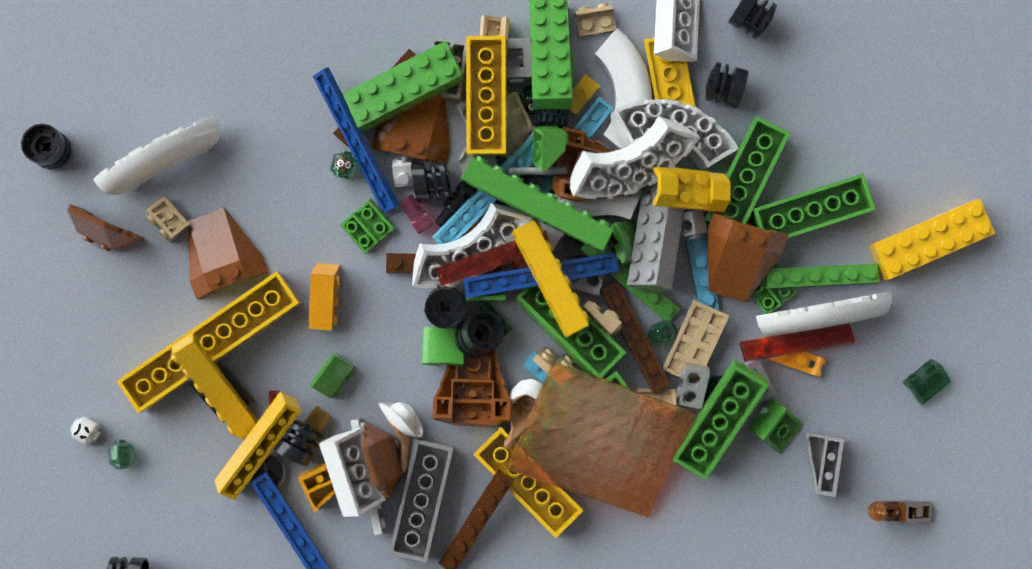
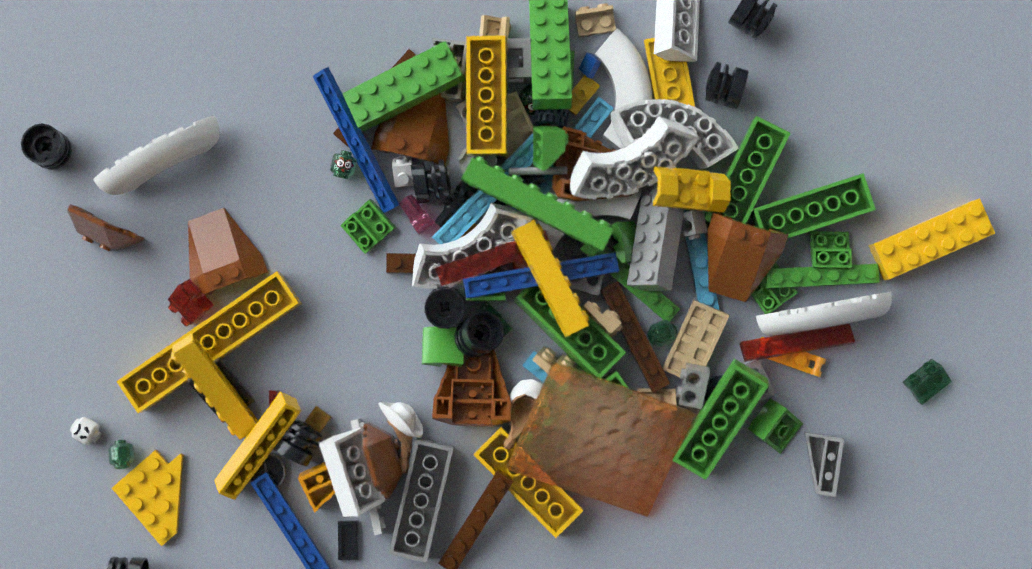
(154, 494): none -> yellow wing
(166, 218): tan bracket -> none
(189, 302): none -> clear red hips
(324, 297): light orange wedge -> none
(333, 375): bright green slope -> none
(348, 540): none -> black tile
(589, 65): none -> blue tile
(830, 249): none -> bright green slope
(900, 511): reddish brown plate -> none

